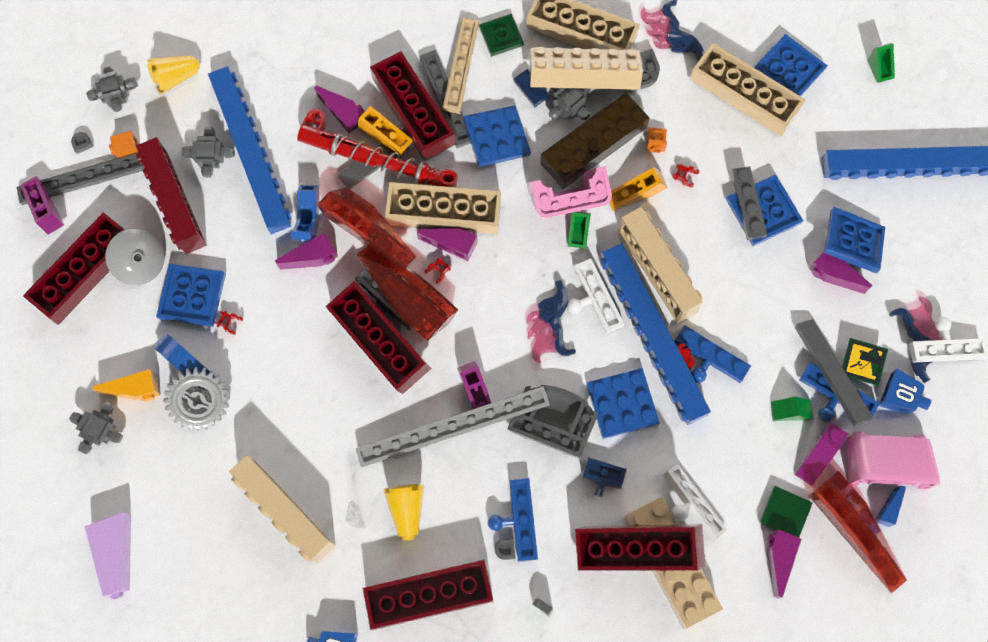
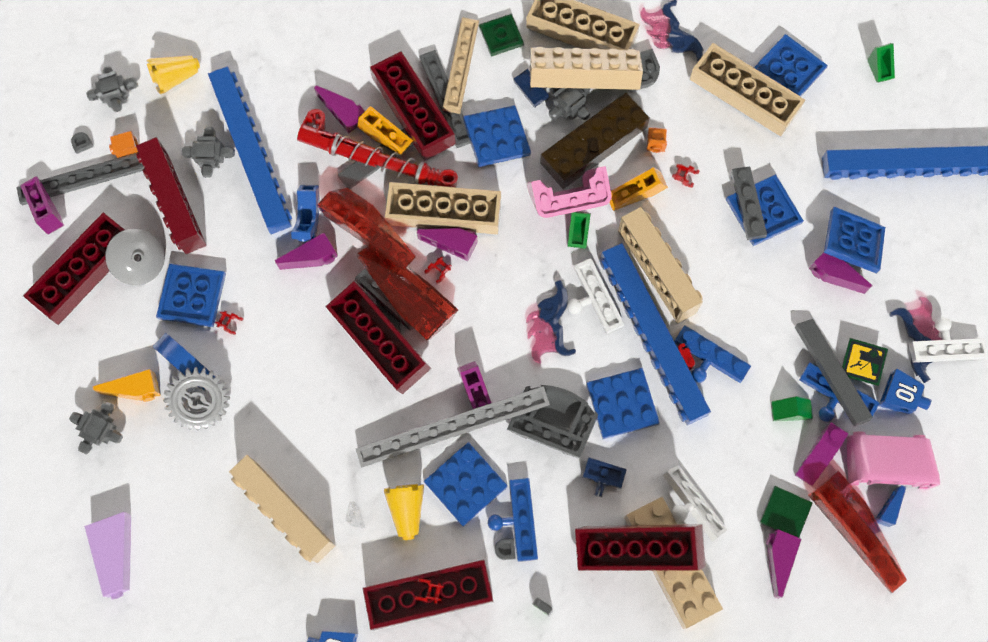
(437, 593): none -> red piece
(465, 484): none -> blue plate

